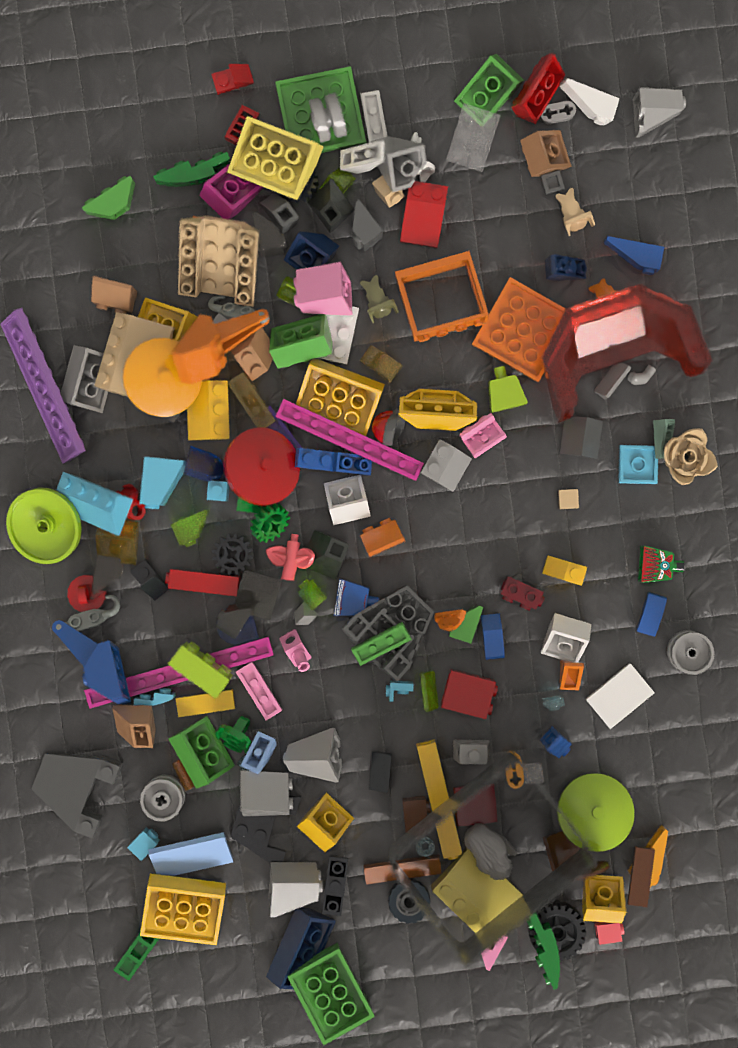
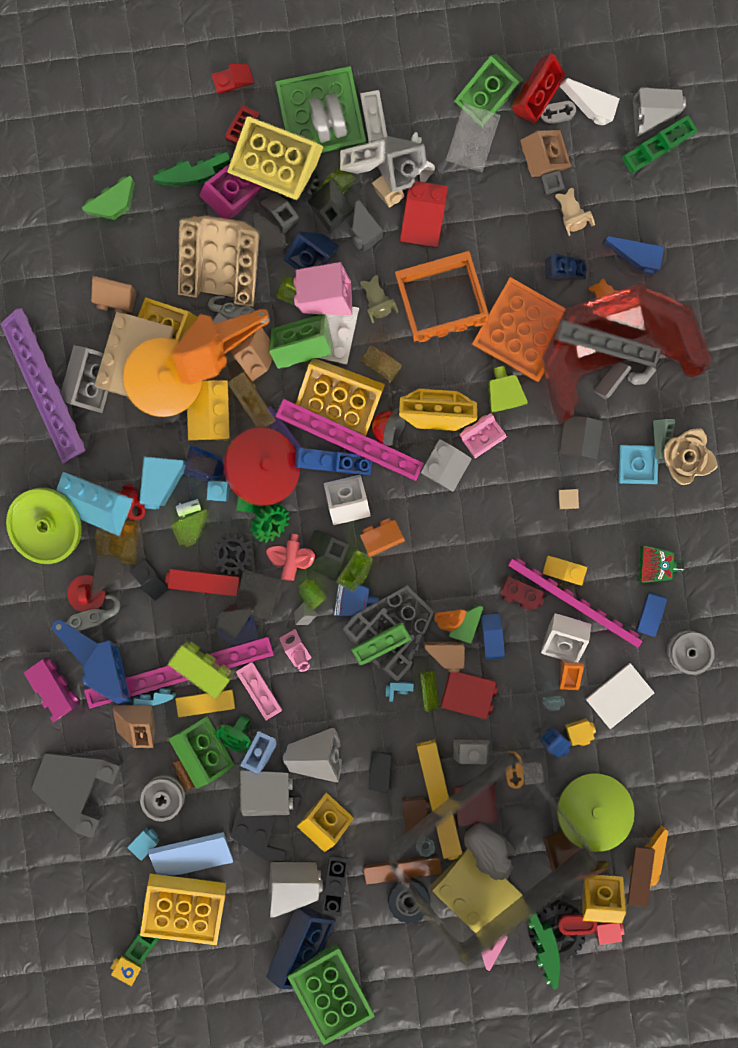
(52, 688): none -> dark pink wedge
(125, 970): none -> yellow brick
(189, 507): none -> pin
(355, 571): none -> clear neon green slope
(447, 653): none -> medium nougat slope
(574, 925): none -> red tile
(580, 732): none -> yellow brick
(582, 605): none -> dark pink plate
(607, 343): none -> dark grey tile
(659, 144): none -> green slope

